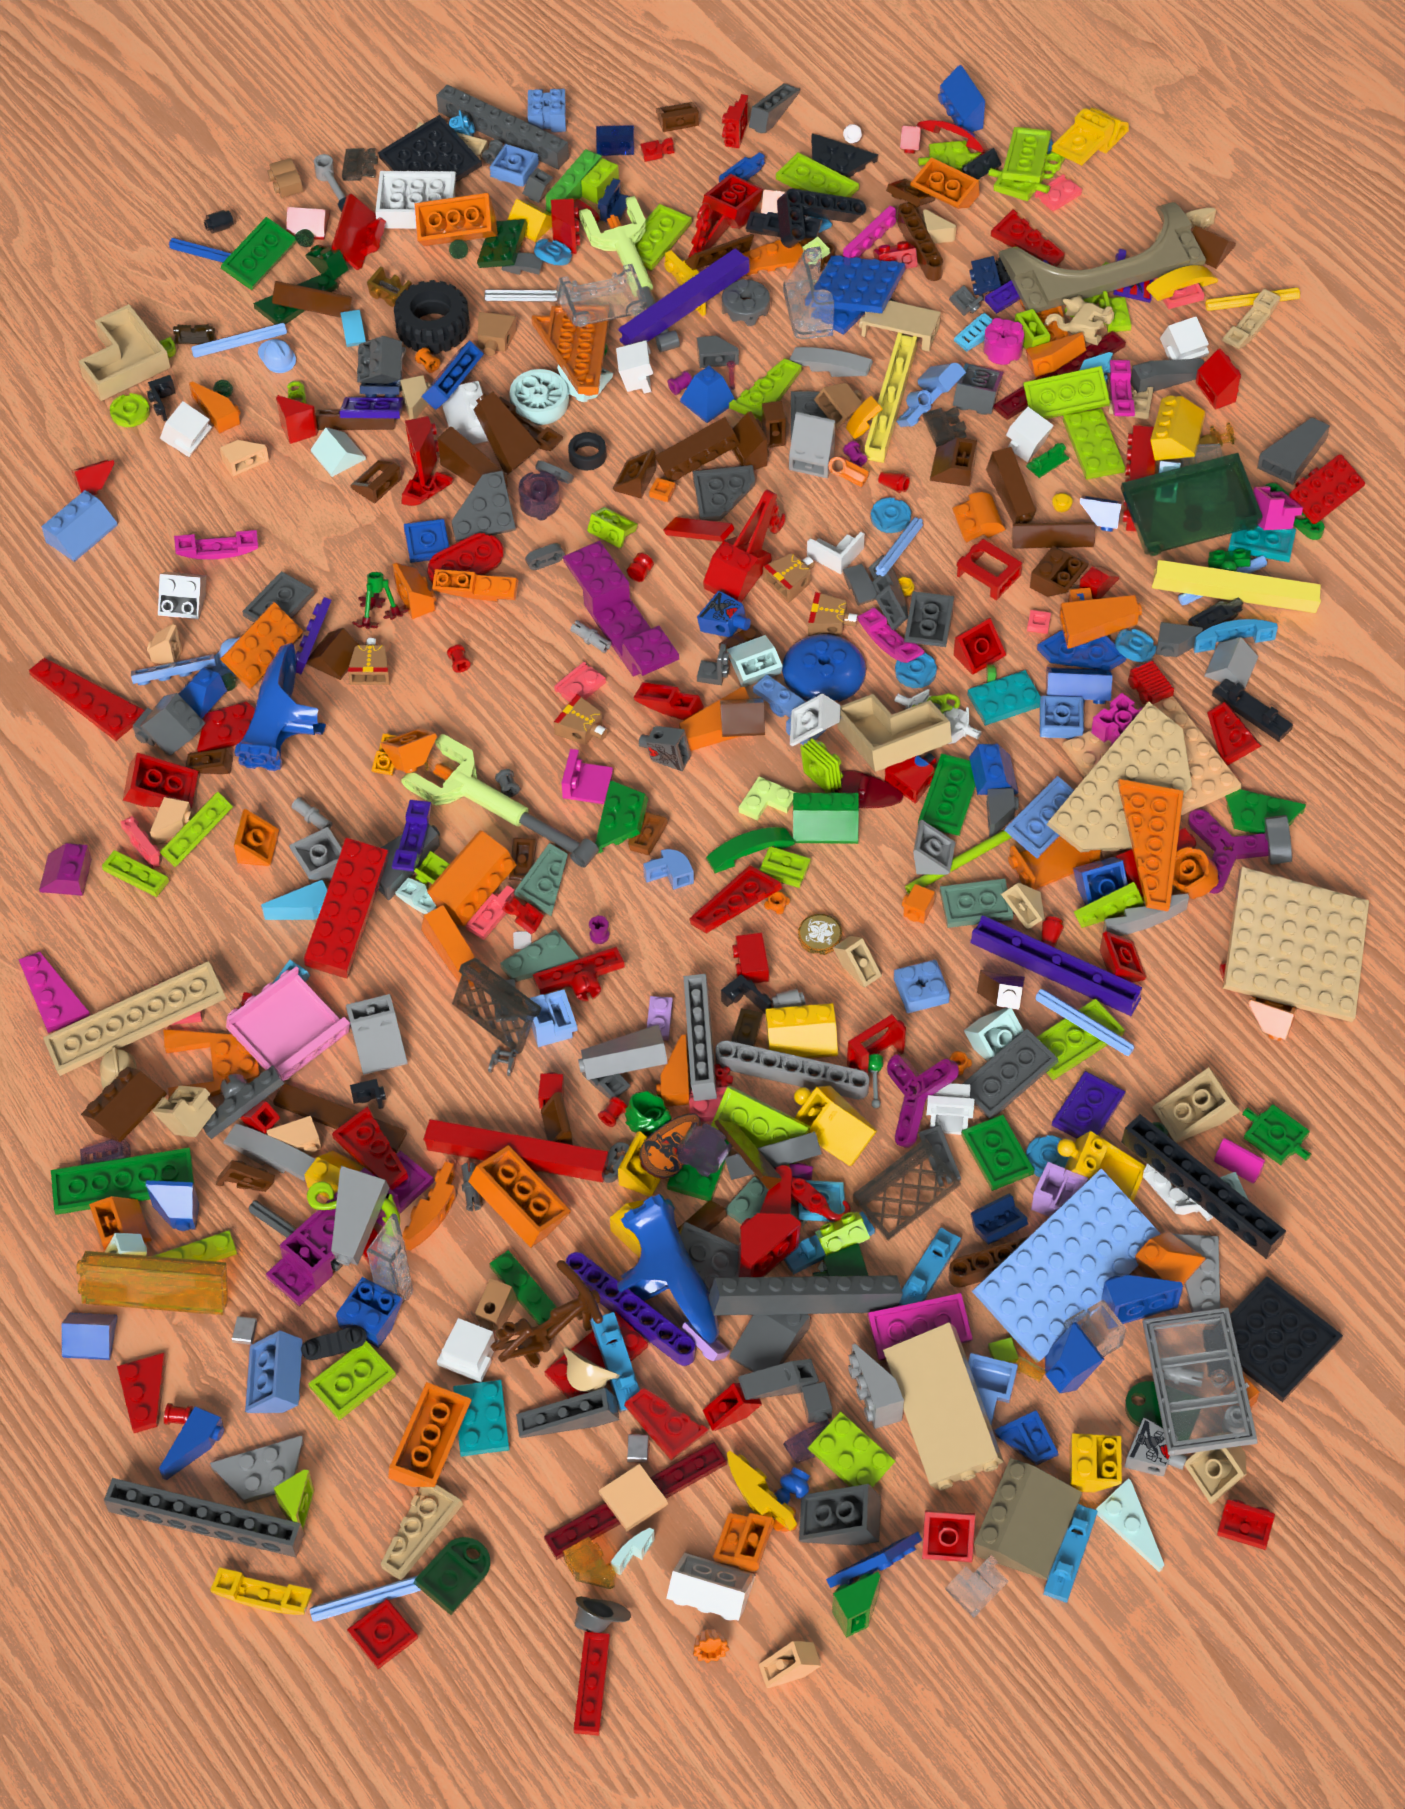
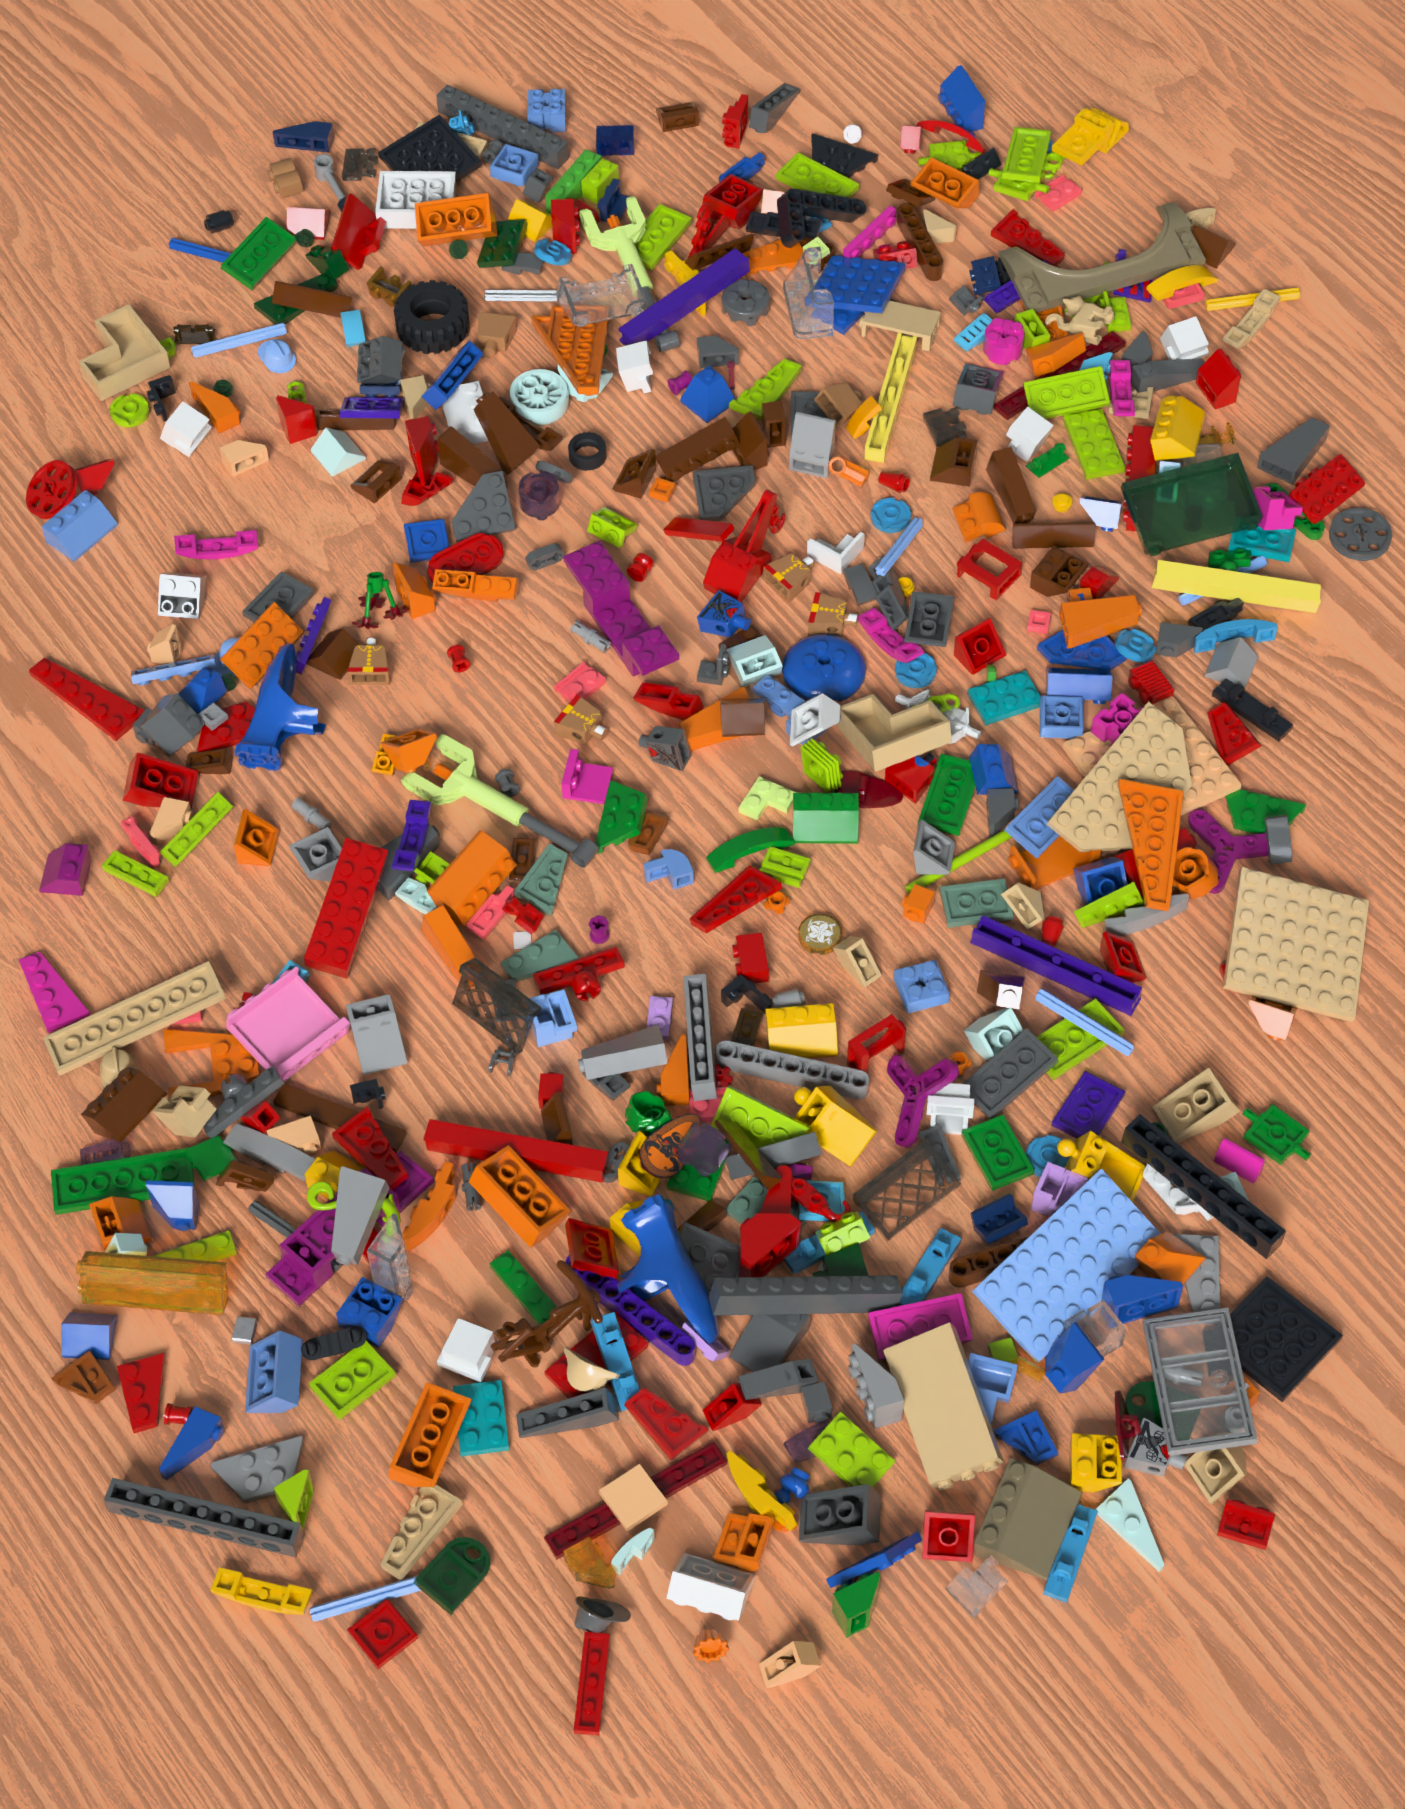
(57, 487): none -> red wedge
(85, 1379): none -> dark orange wing
(210, 1157): none -> green piece
(213, 716): none -> light grey tile
(297, 905): medium azure slope -> none
(306, 136): none -> dark blue slope
(427, 360): orange bush -> none
(495, 1305): medium nougat torso -> none
(591, 1248): none -> red plate
(612, 1111): red bush -> none
(637, 1448): flat silver piece -> none
(654, 150): red plate -> none
(836, 362): light grey slope -> none
(855, 454): magenta bush -> none
(874, 1066): hinge -> none
(933, 383): medium blue plate -> none
(1122, 1425): none -> dark red shield
(1139, 351): none -> dark grey slope
(1367, 530): none -> dark grey wedge

